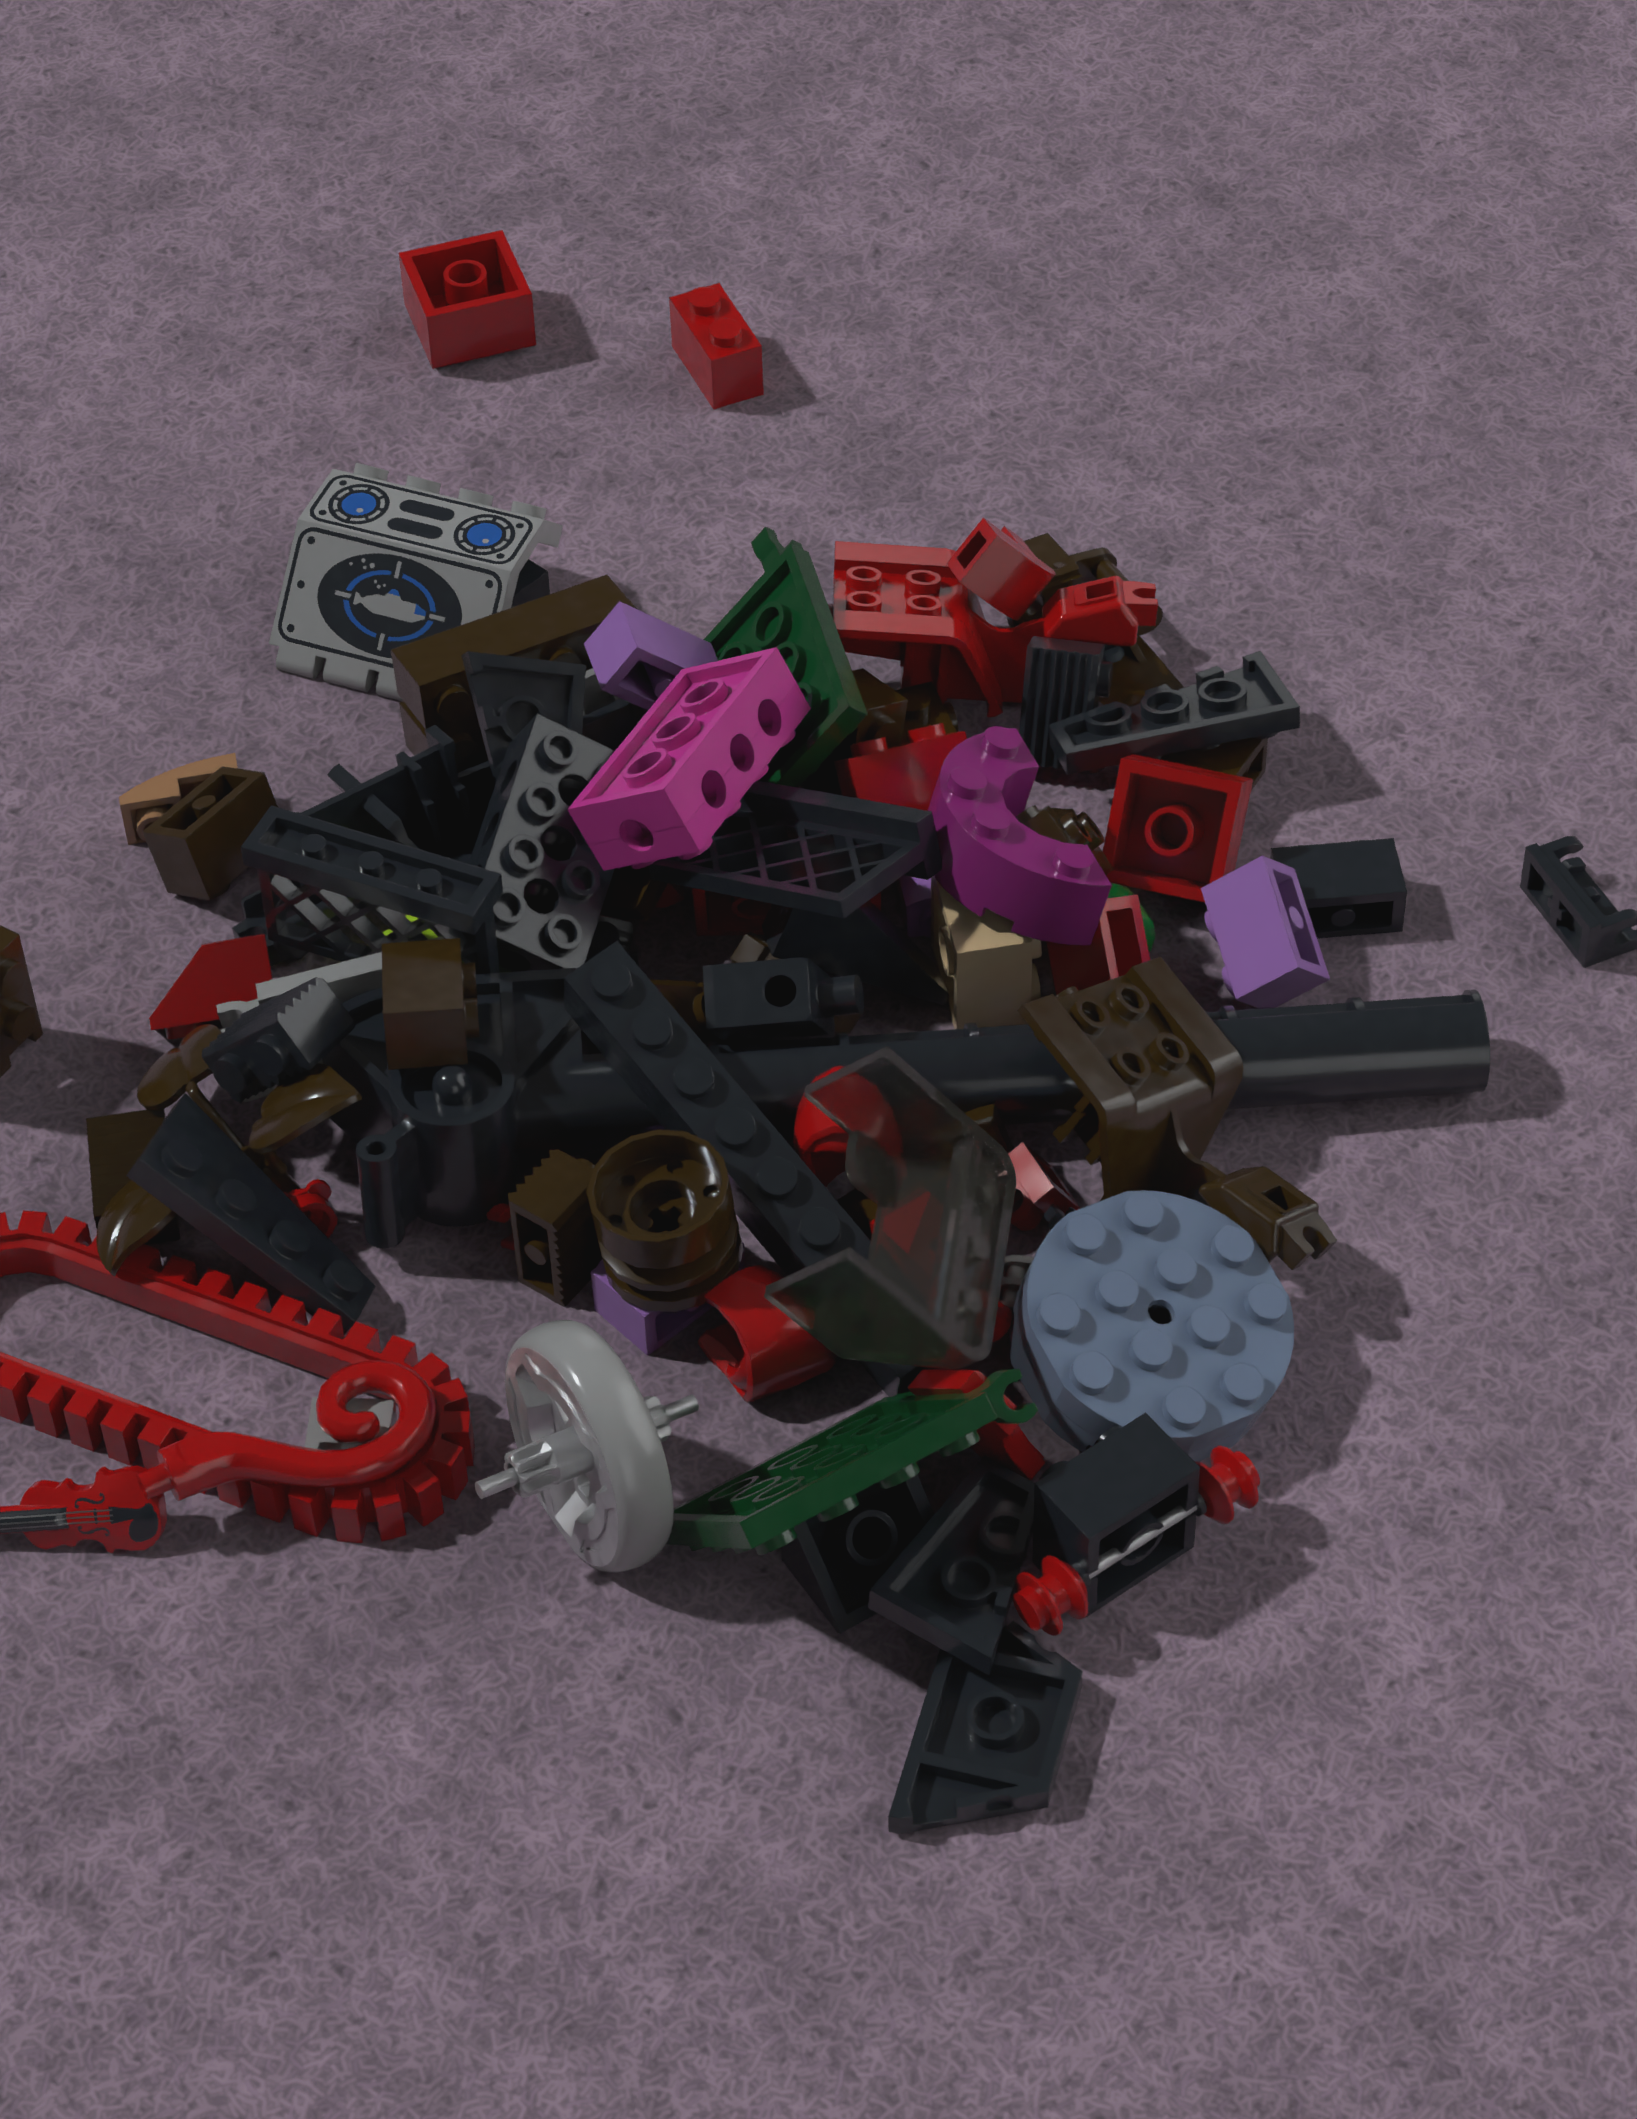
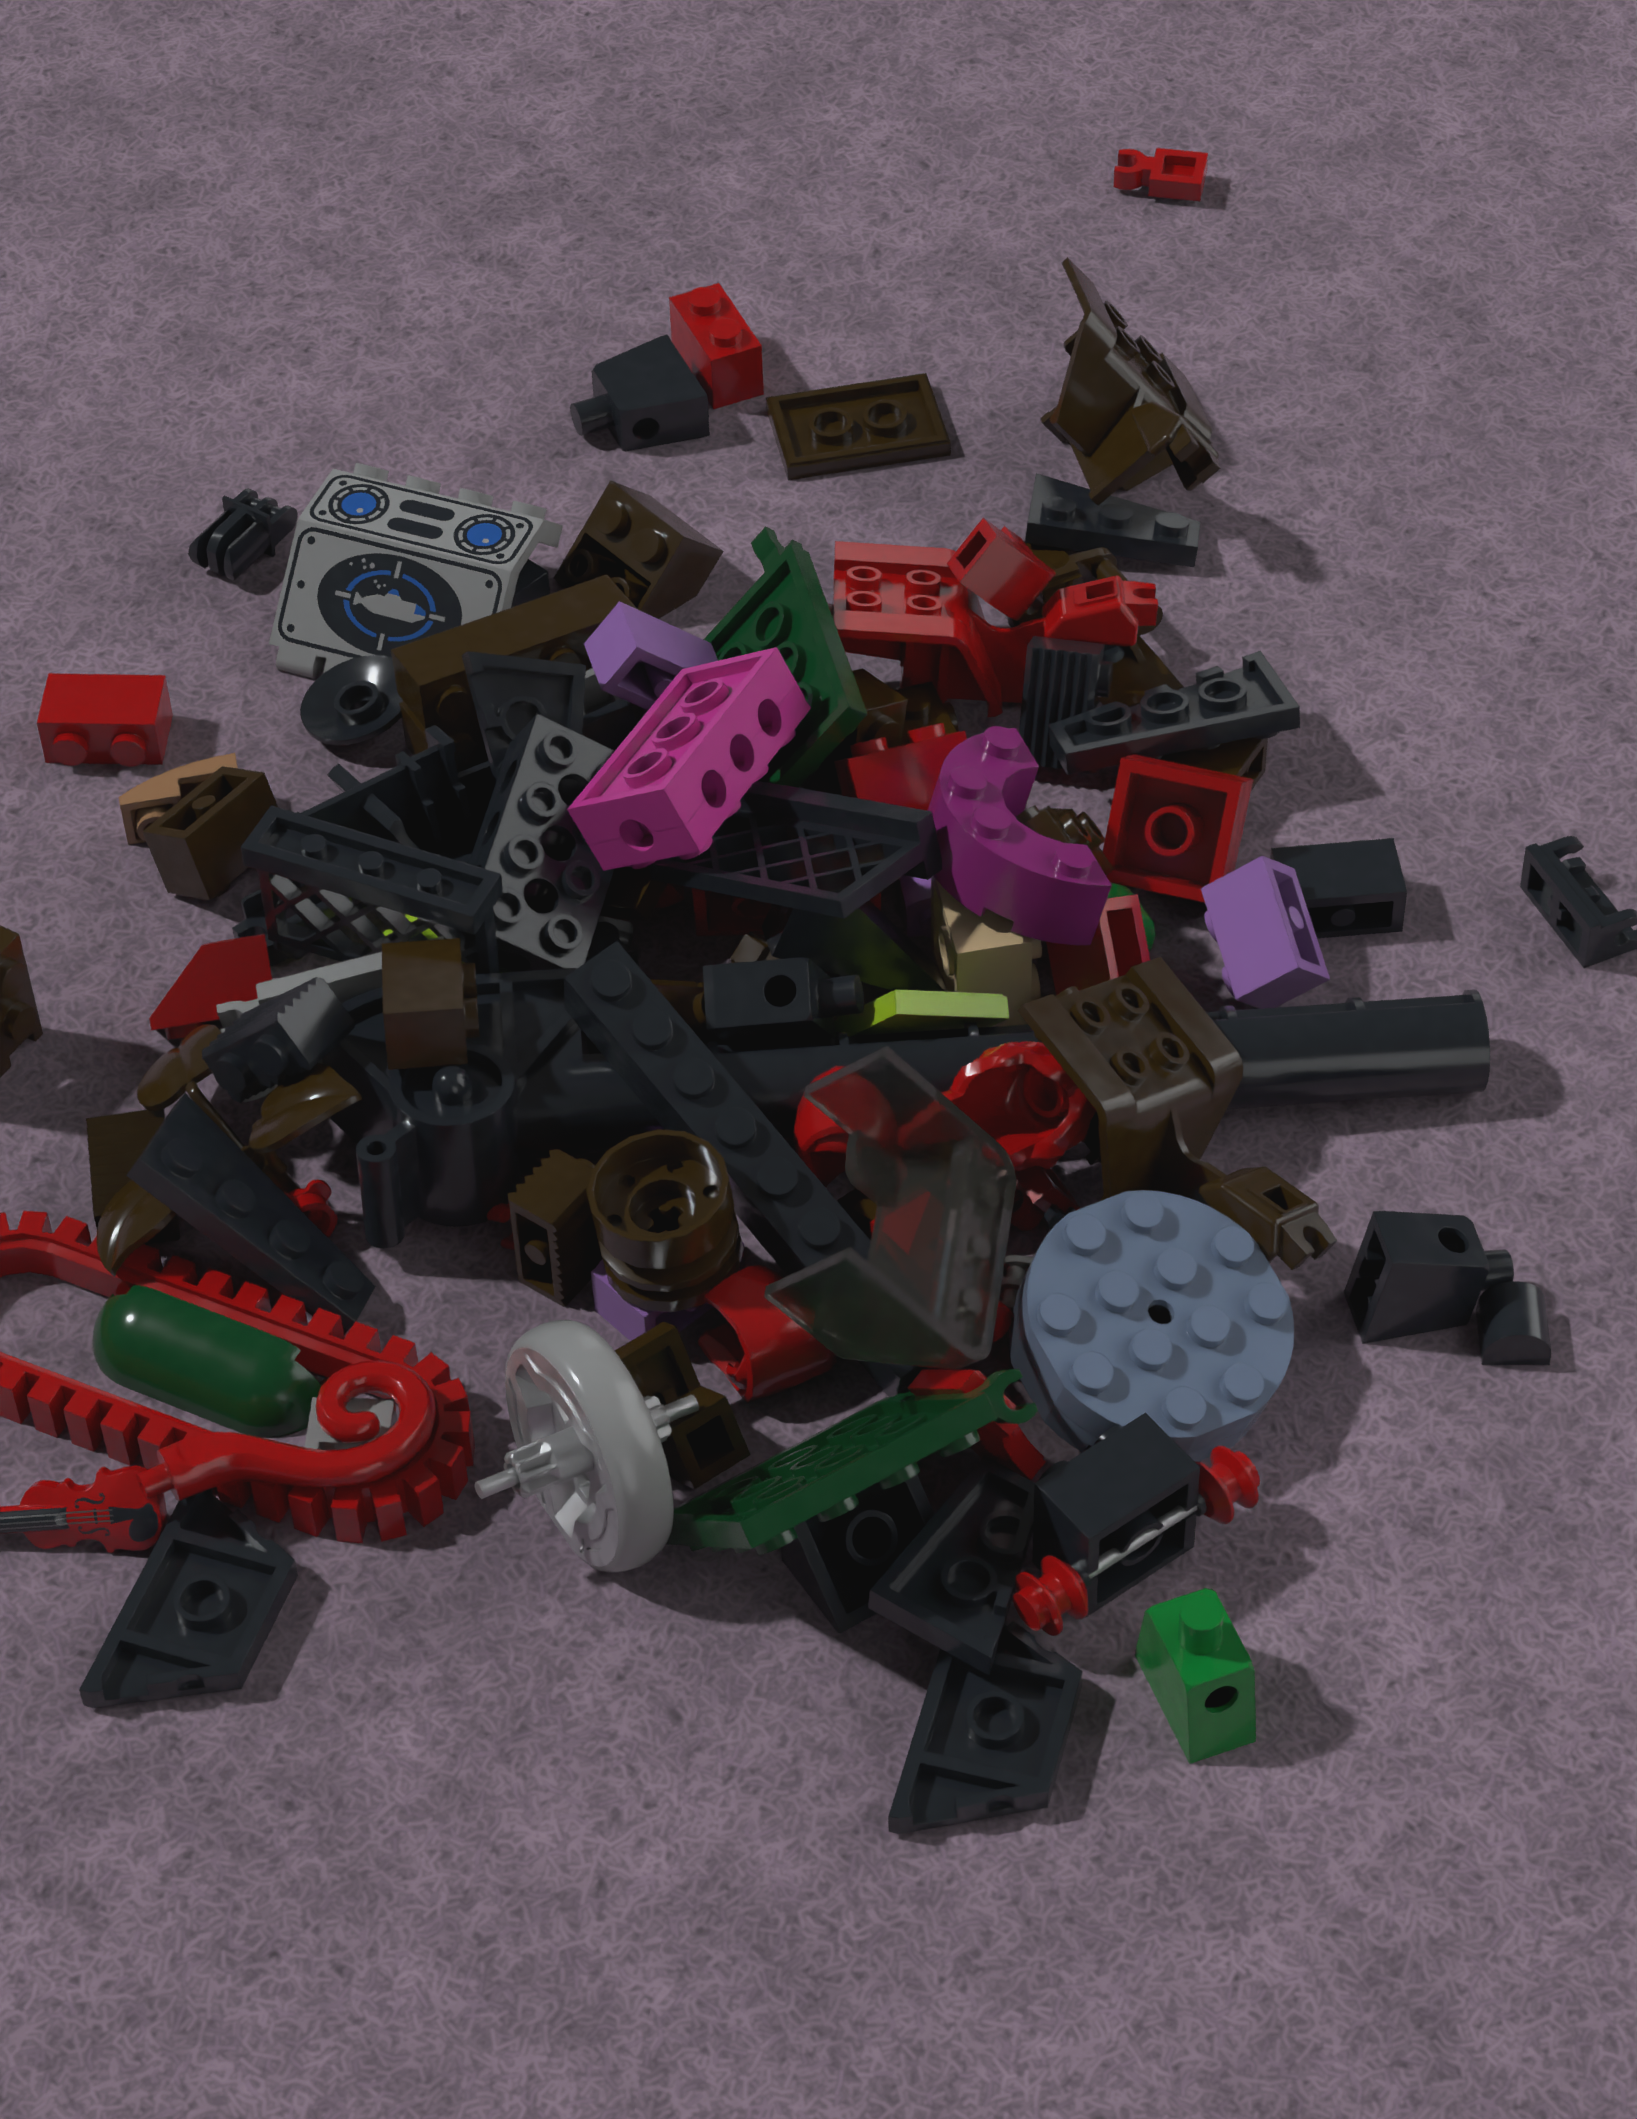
(105, 719): none -> red brick
(193, 1610): none -> black wing
(203, 1363): none -> dark green brick
(242, 534): none -> black arm
(352, 701): none -> black dish
(467, 299): red brick -> none
(643, 551): none -> dark brown slope
(644, 398): none -> black torso
(699, 1442): none -> dark brown brick
(857, 426): none -> dark brown tile
(924, 1011): none -> lime tile
(1023, 1102): none -> red hair
(1068, 519): none -> black wing
(1126, 405): none -> dark brown piece
(1167, 174): none -> red plate
(1187, 1654): none -> green torso
(1420, 1274): none -> black torso
(1513, 1325): none -> black brick

